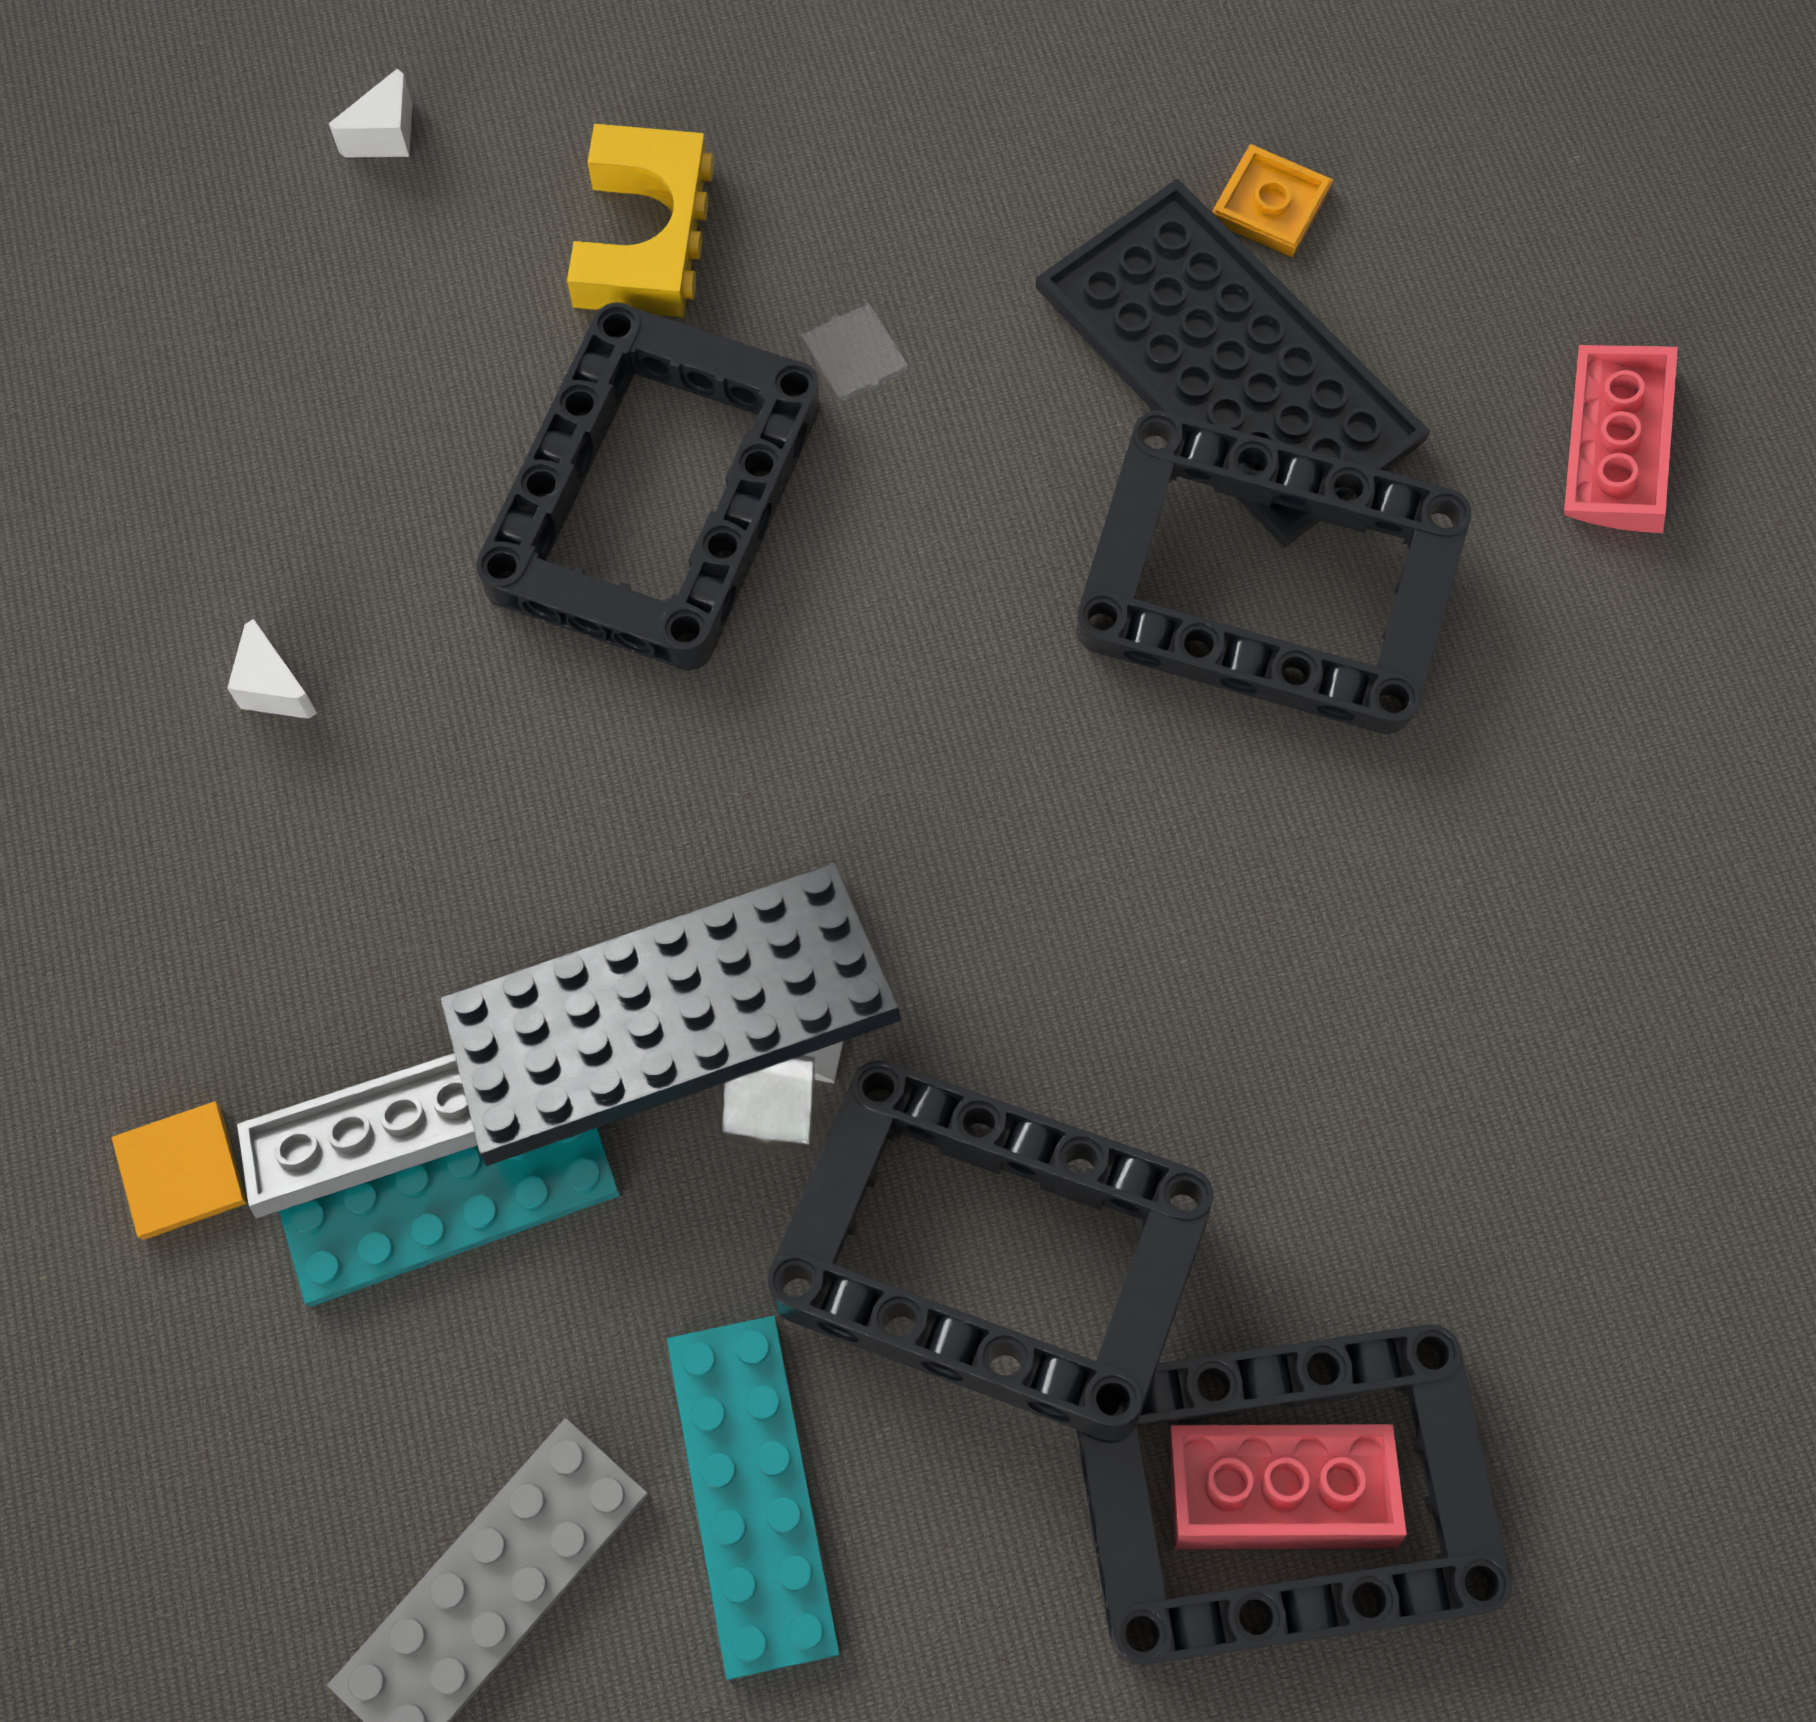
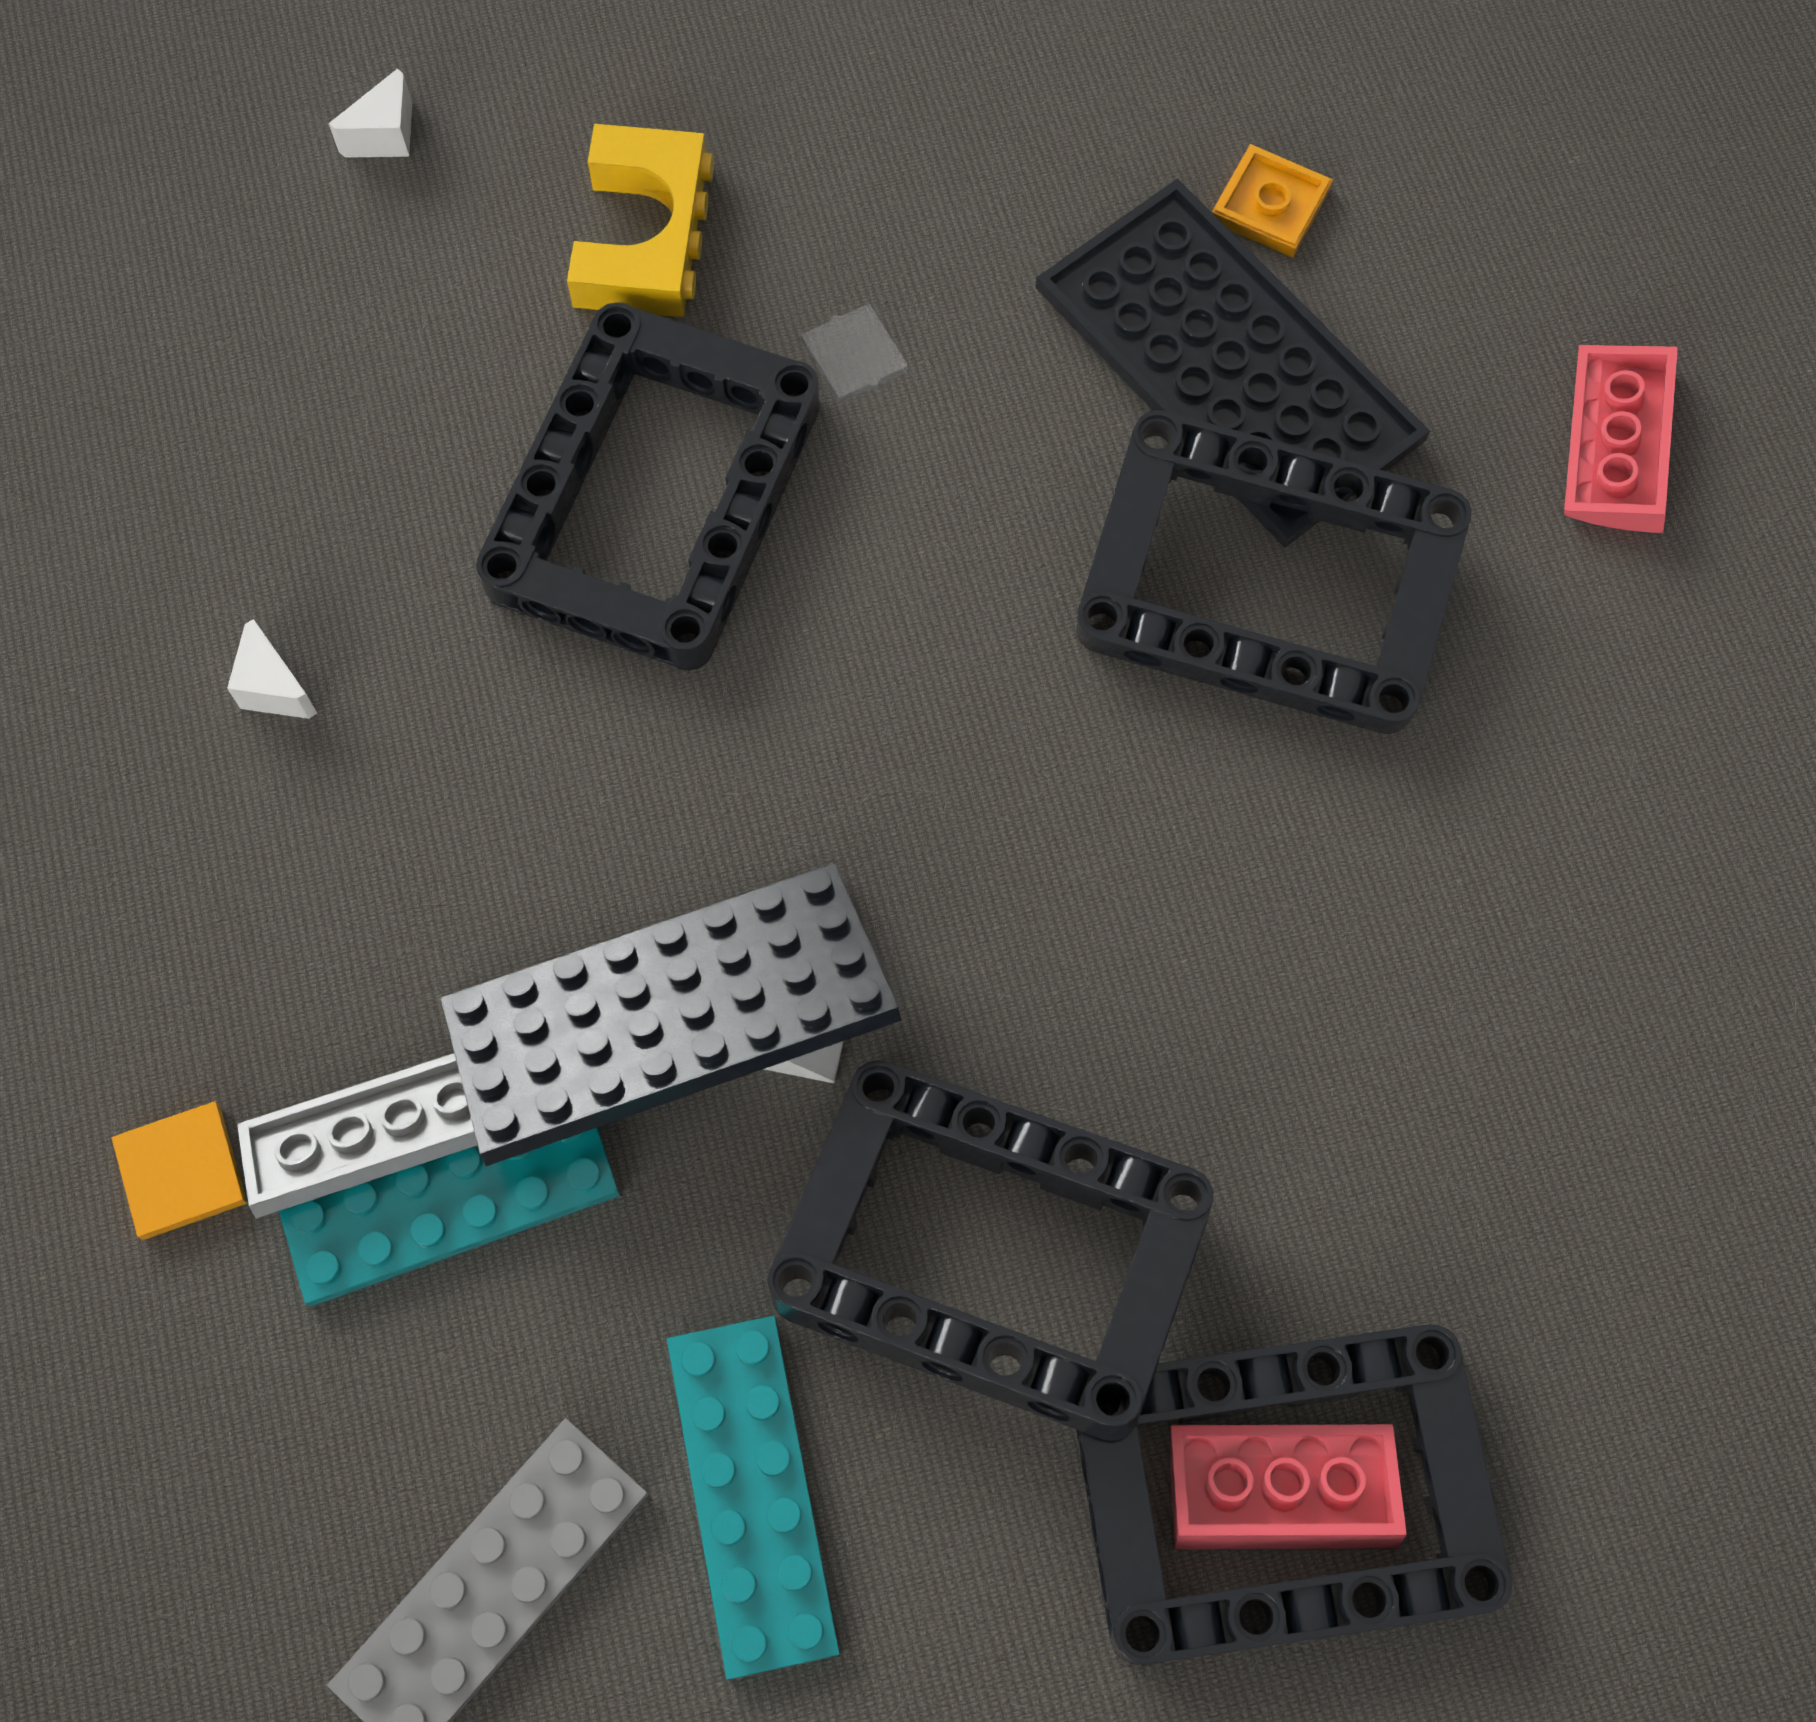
(772, 1102): clear piece -> none

